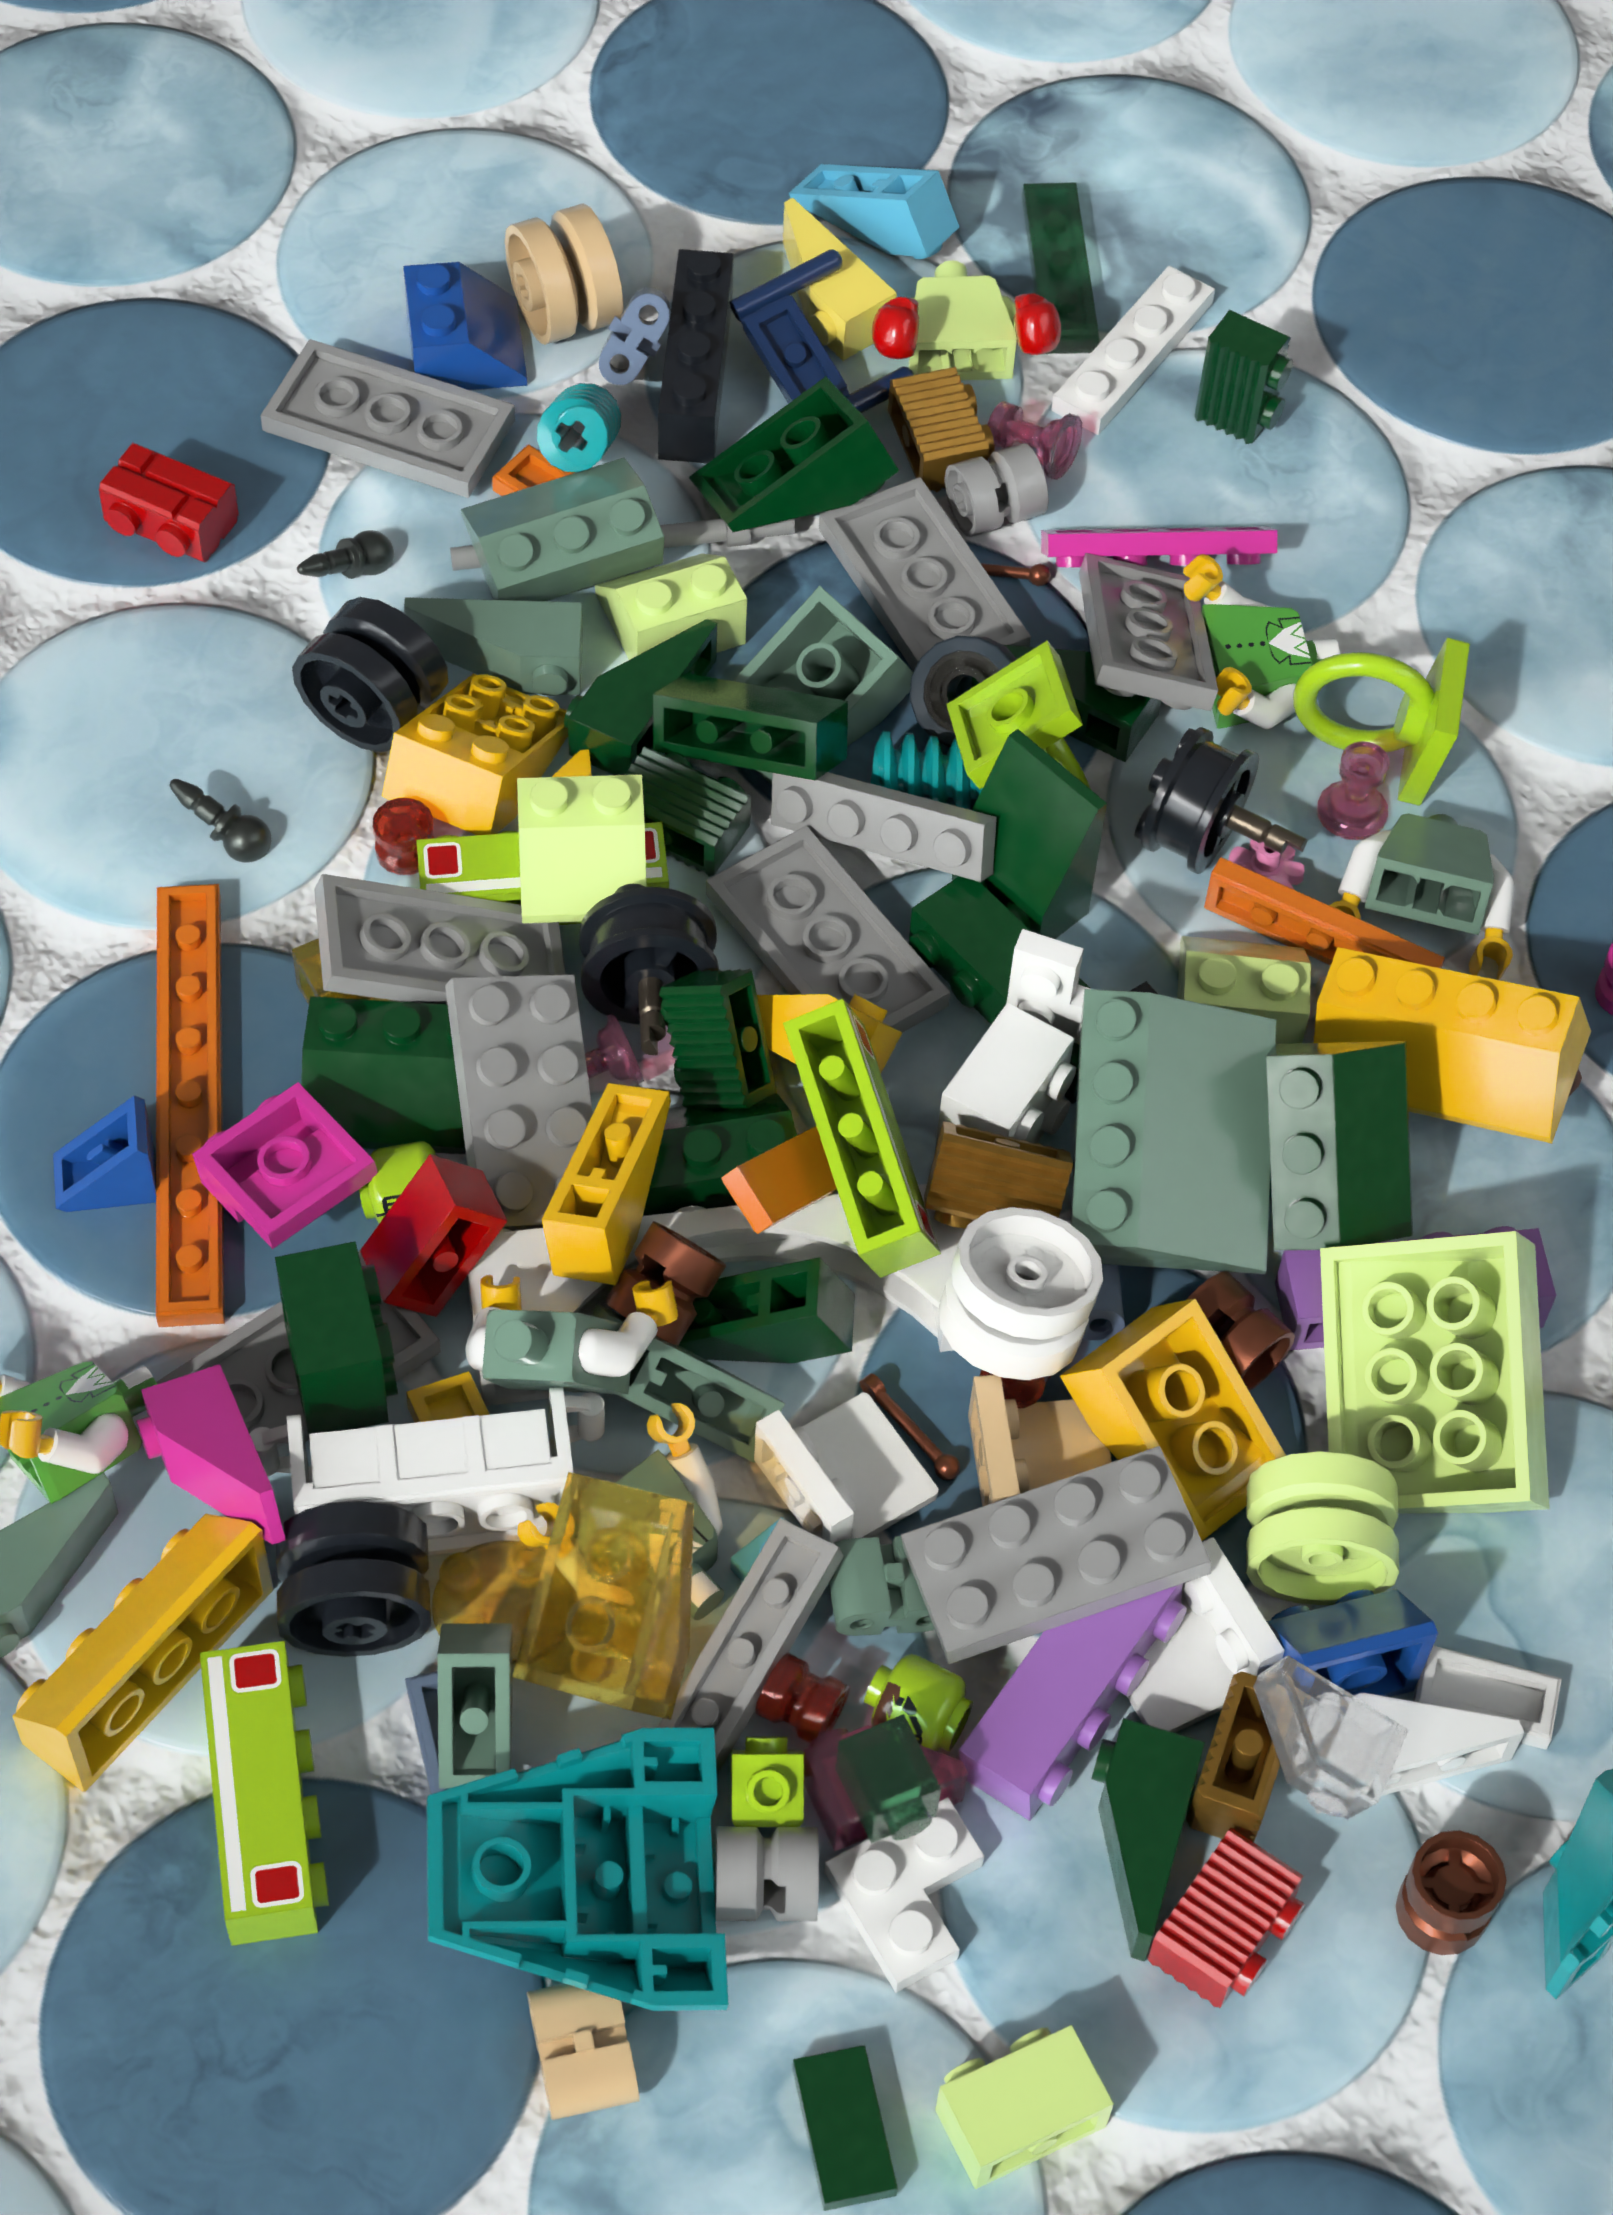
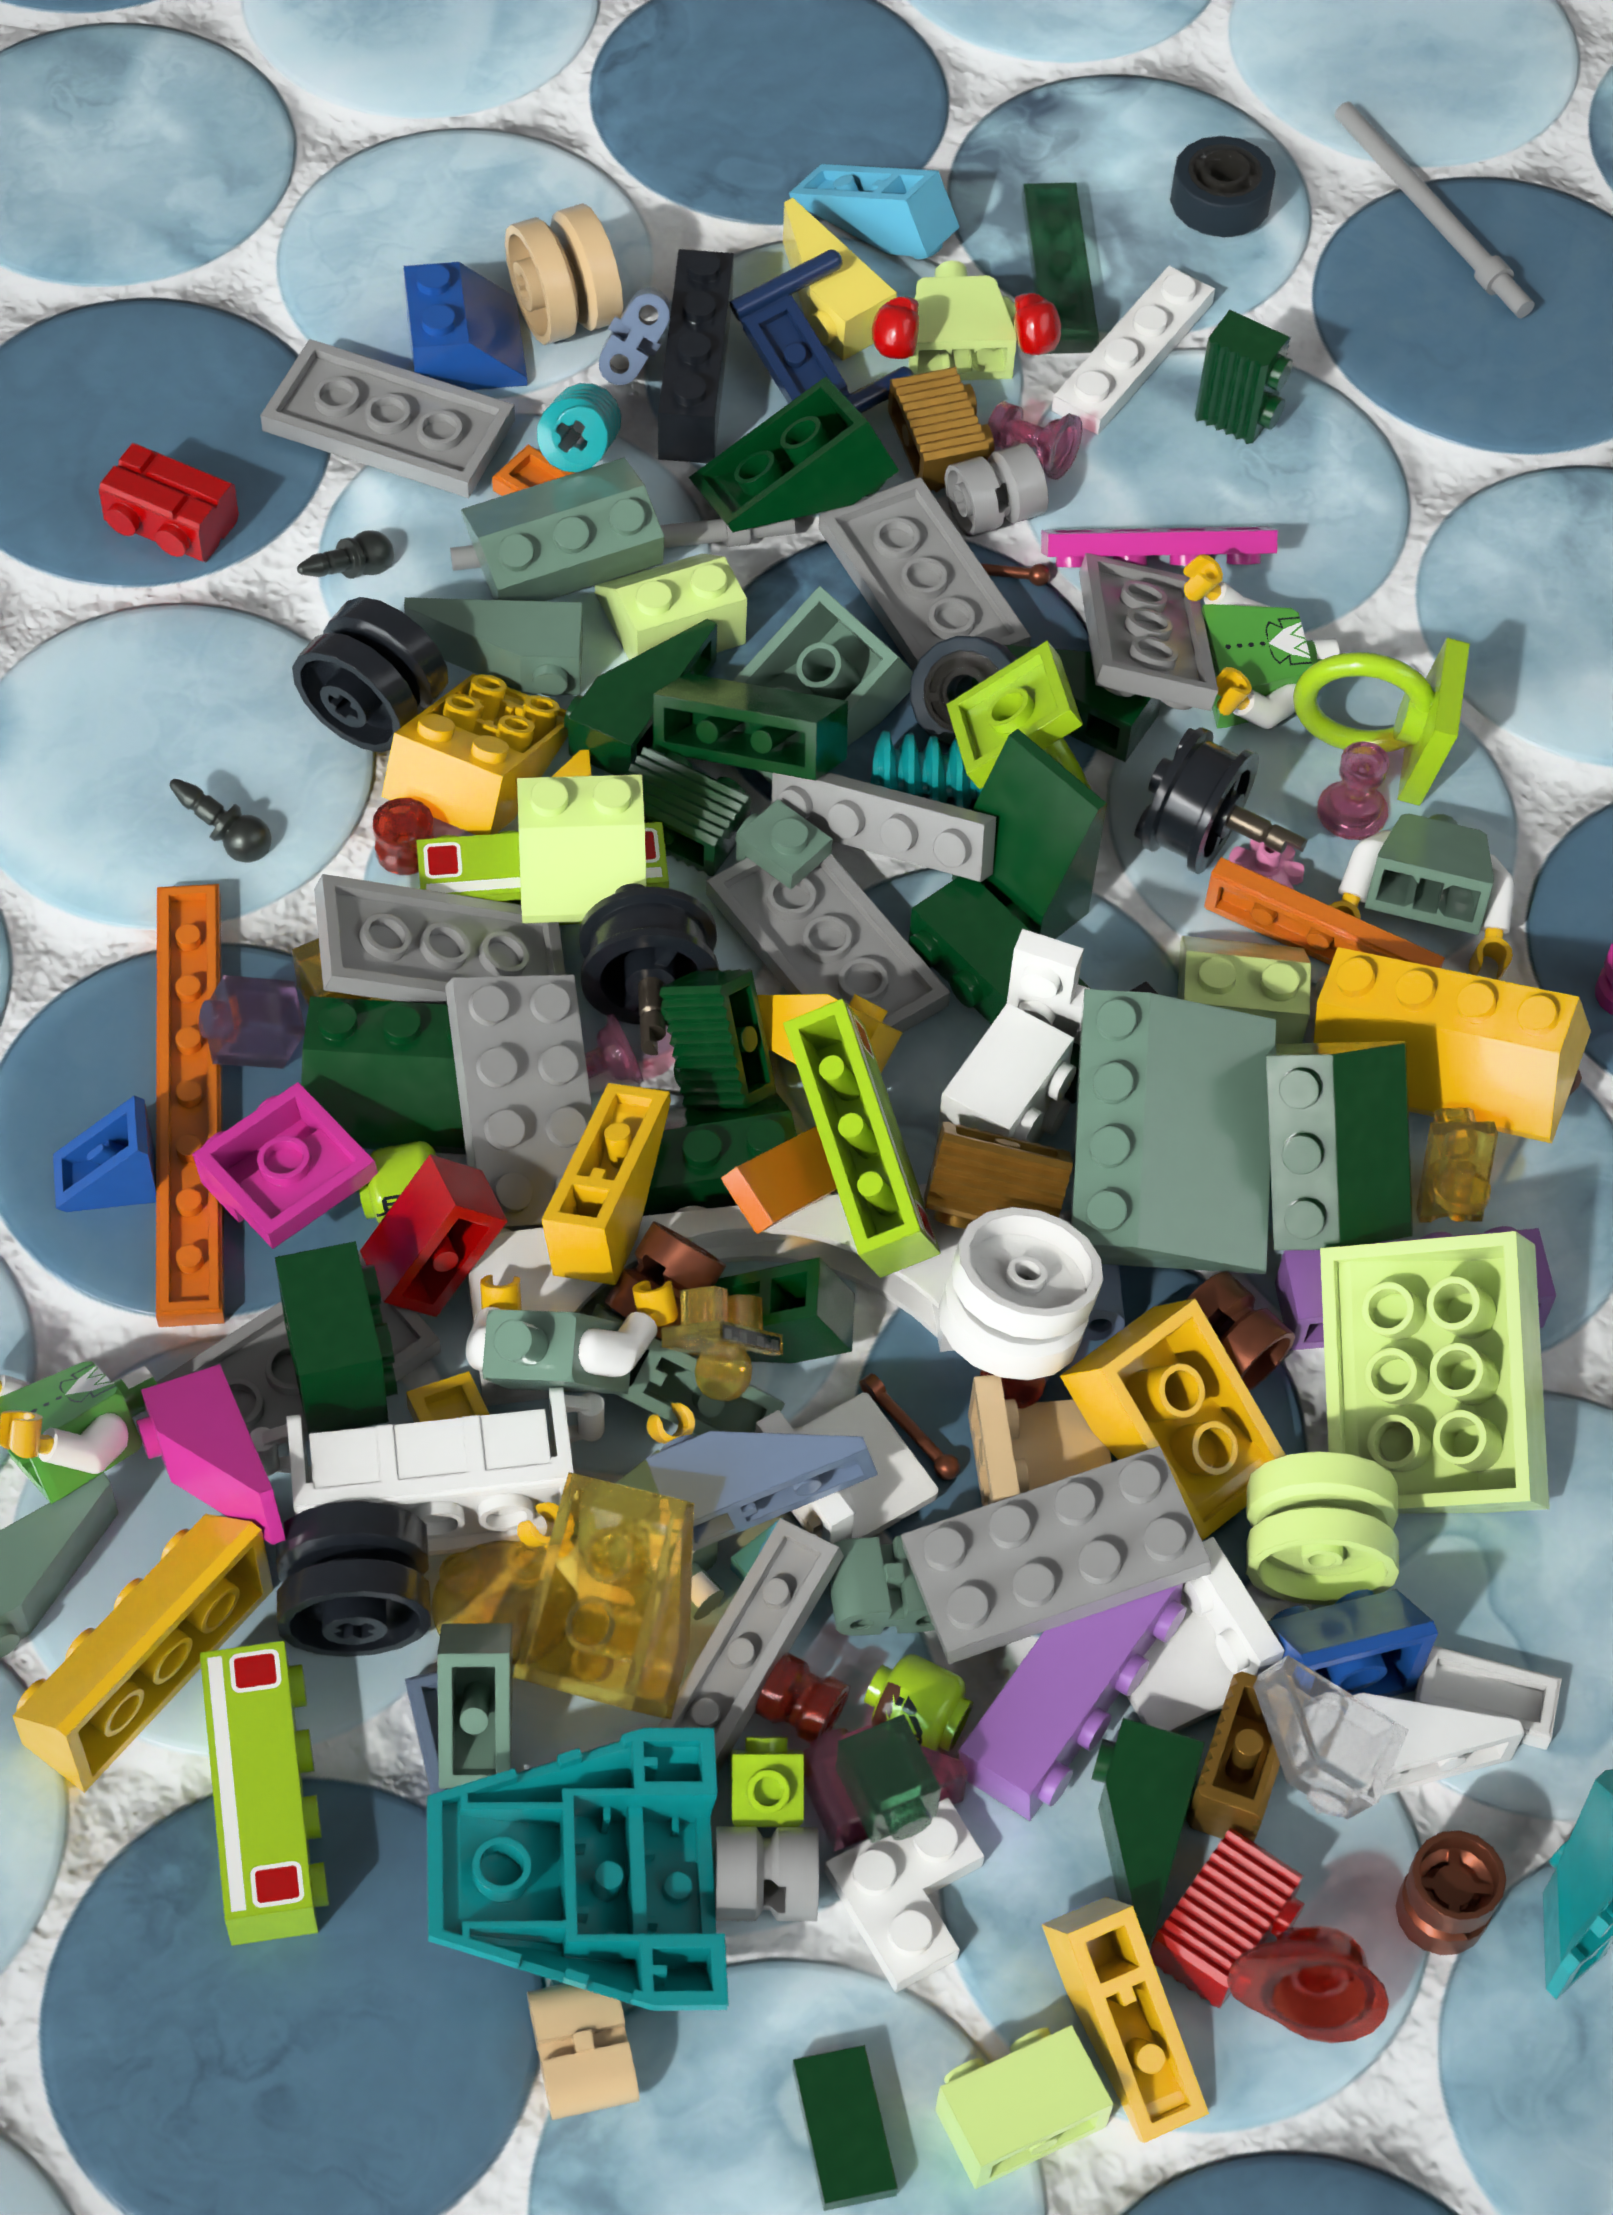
(252, 1022): none -> clear purple brick
(721, 1333): none -> clear yellow hips
(754, 1476): none -> sand blue slope
(782, 843): none -> sand green bracket
(1126, 2015): none -> yellow slope
(1222, 186): none -> black wheel
(1312, 1984): none -> clear red piece
(1457, 1167): none -> clear yellow hips
(1490, 270): none -> light grey bar

